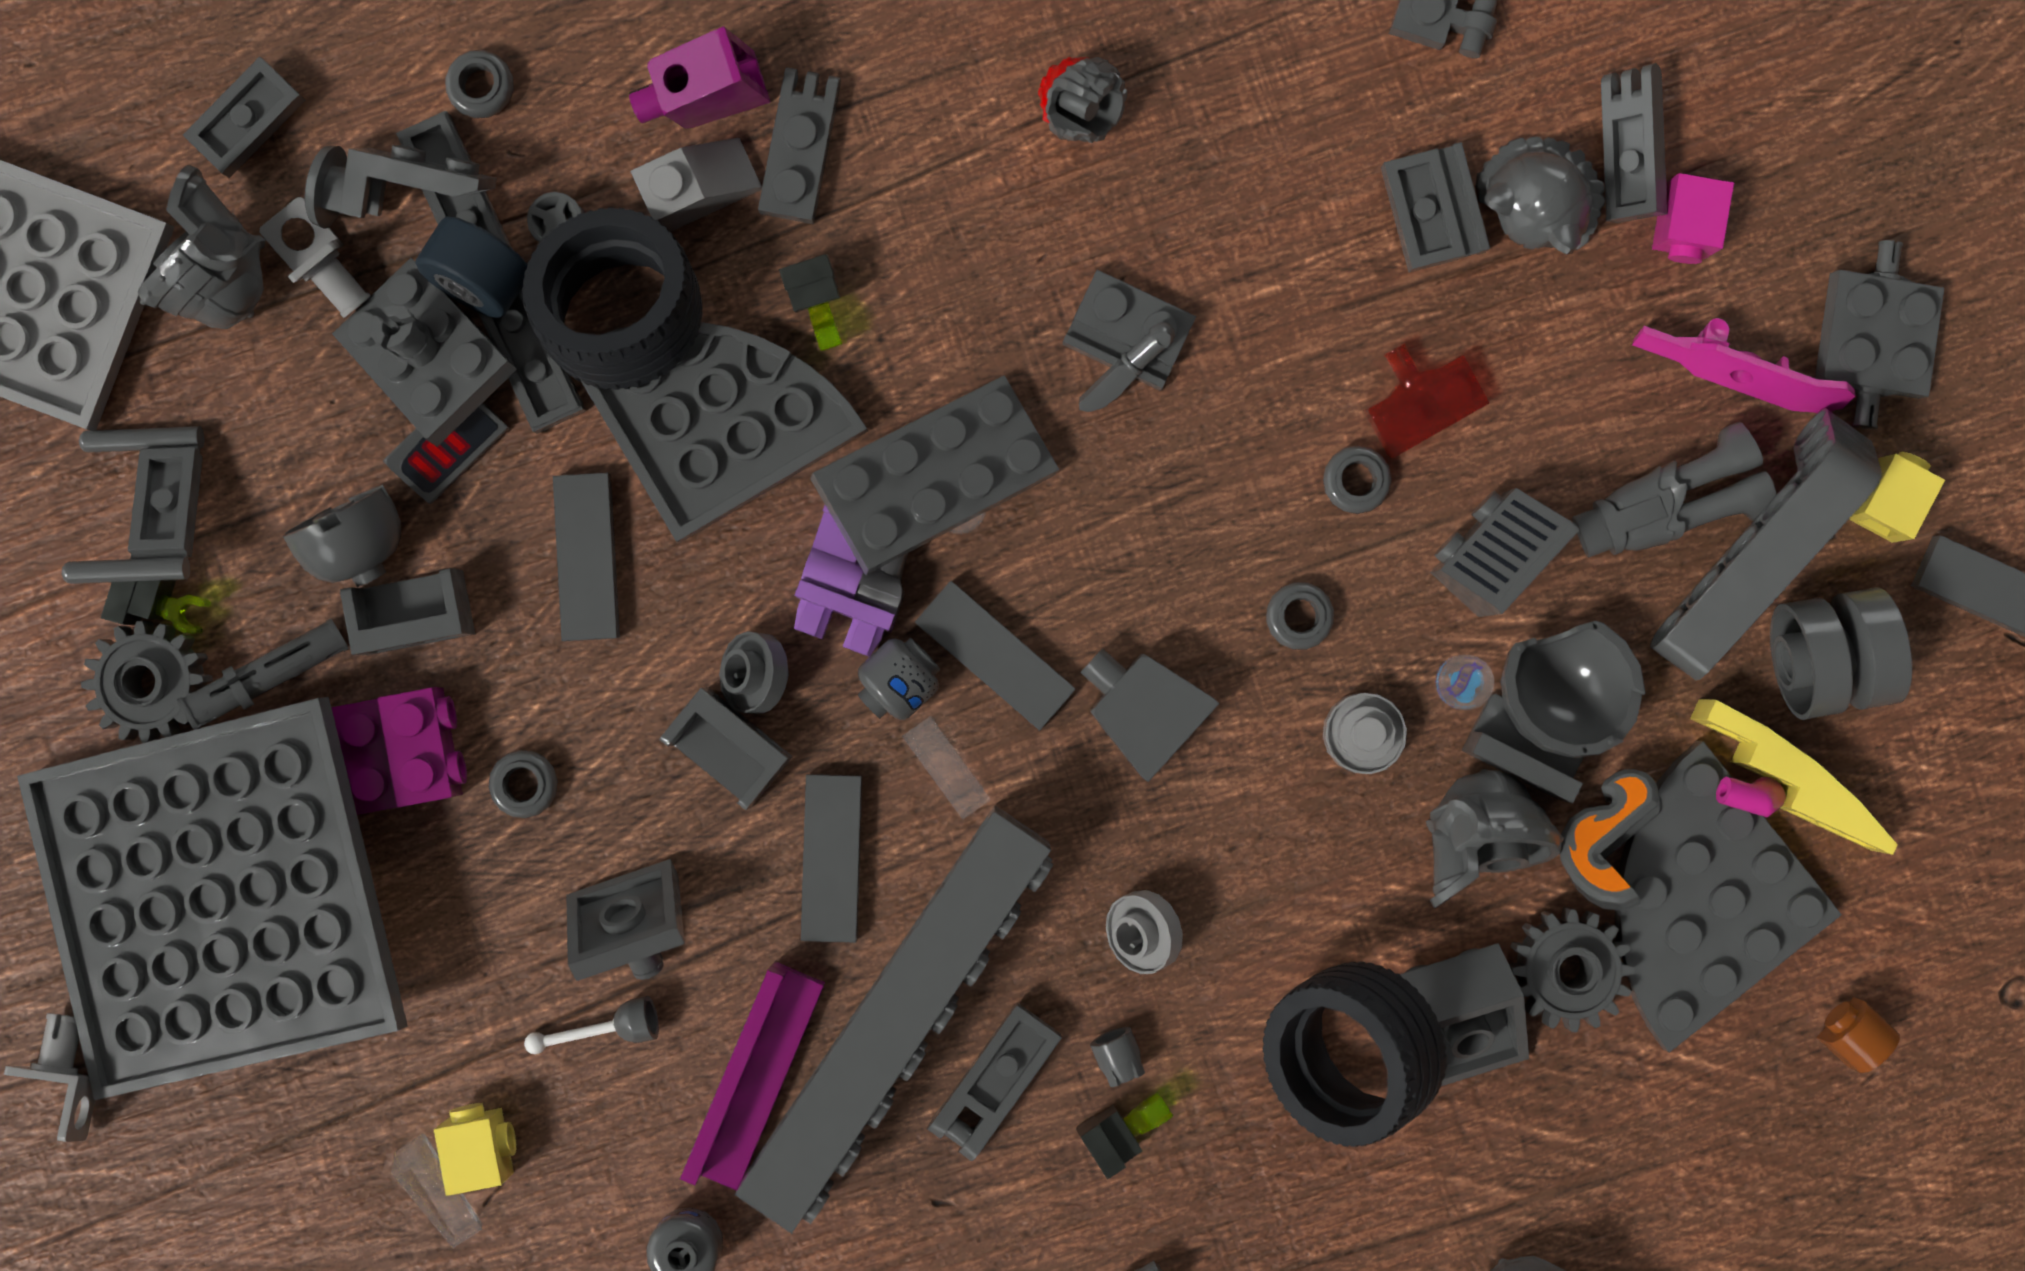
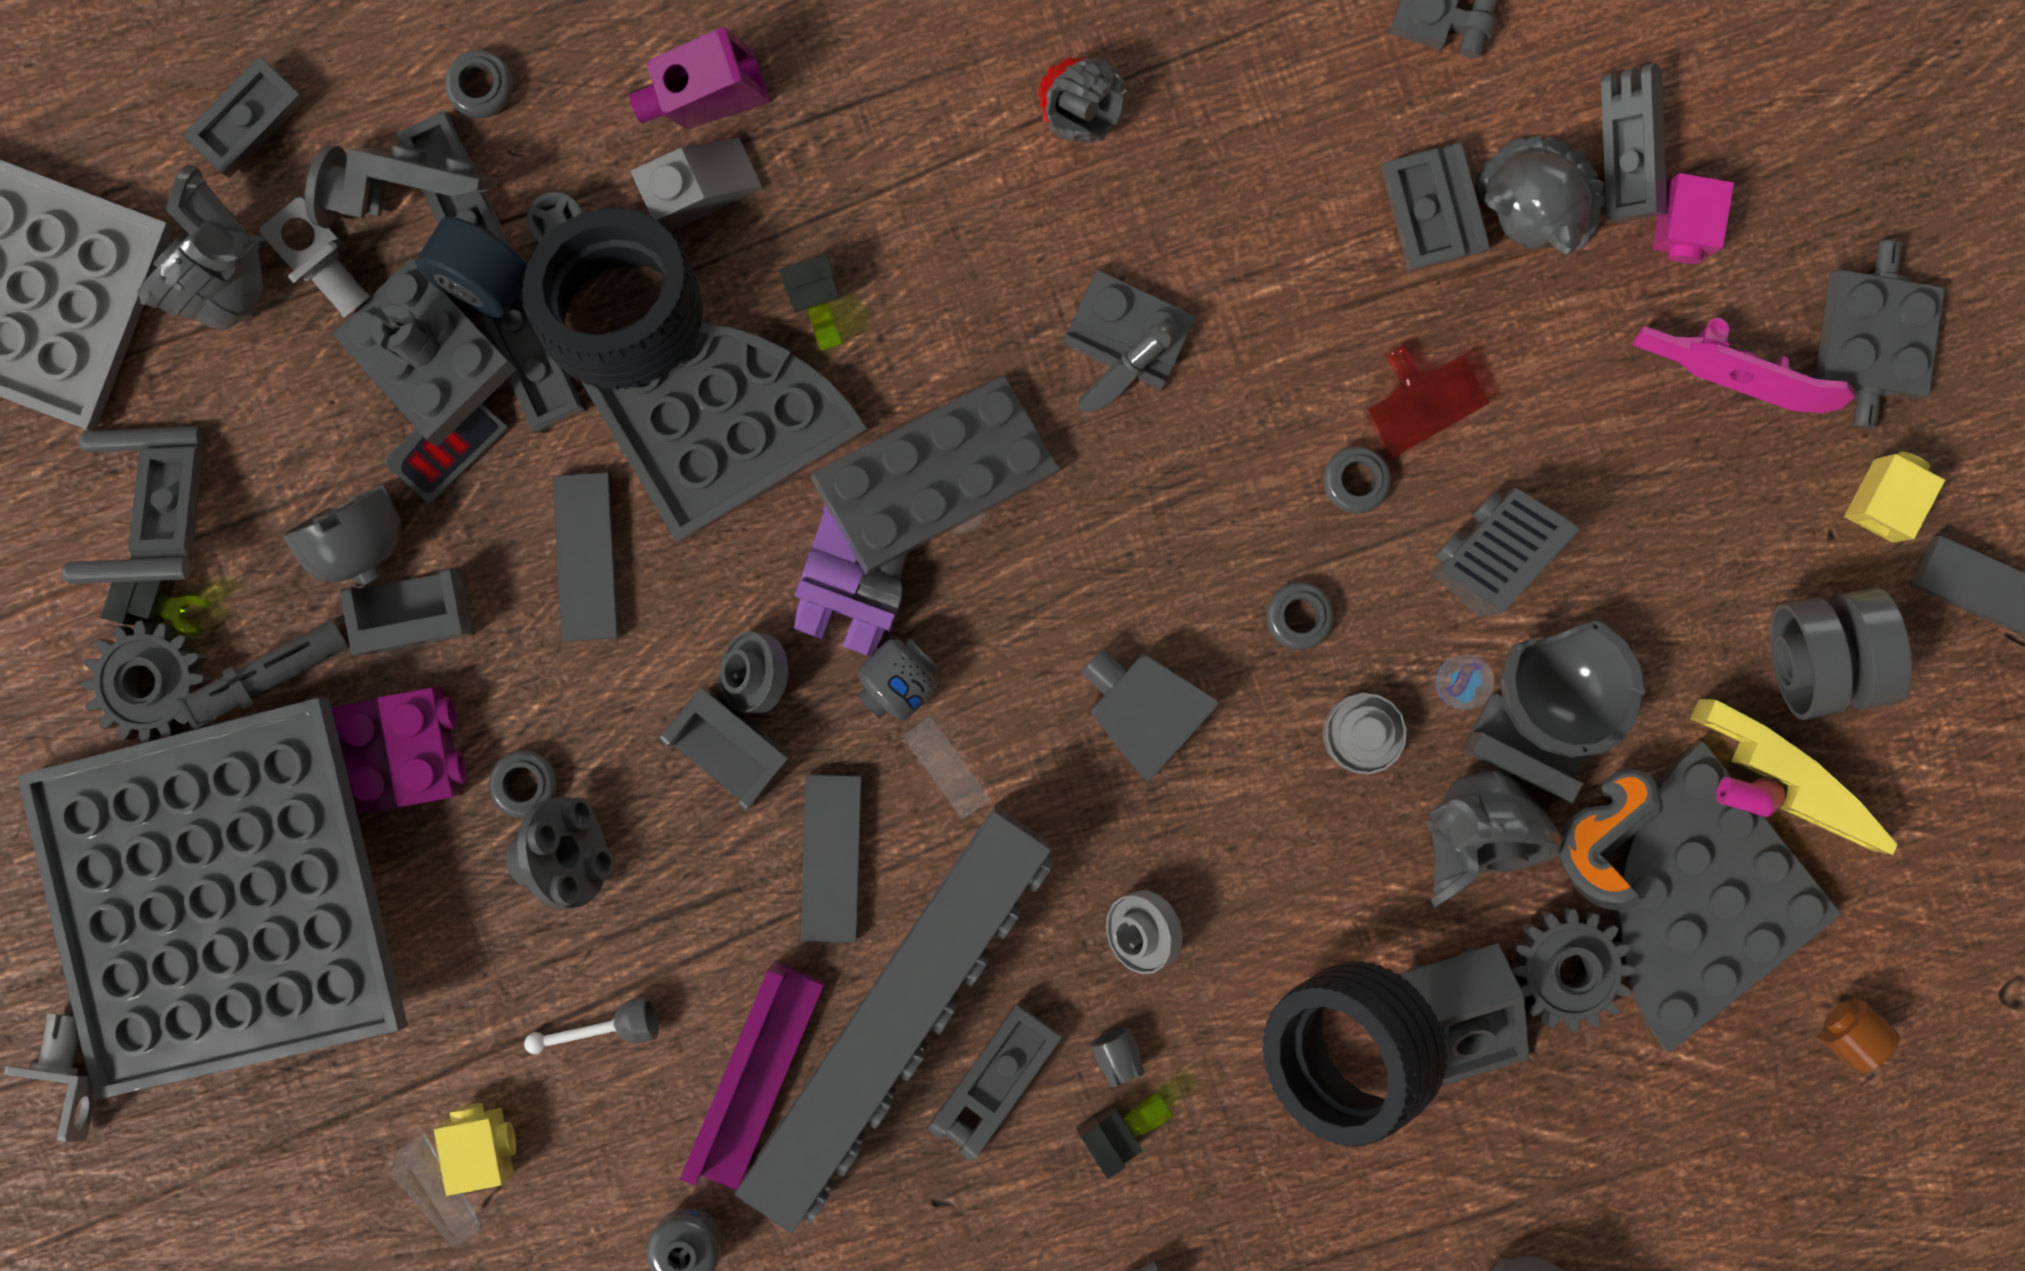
(561, 853): none -> dark grey plate
(625, 922): dark grey tile -> none
(799, 148): dark grey hinge -> none
(995, 655): dark grey tile -> none
(1652, 507): dark grey piece -> none
(1832, 482): dark grey beam -> none

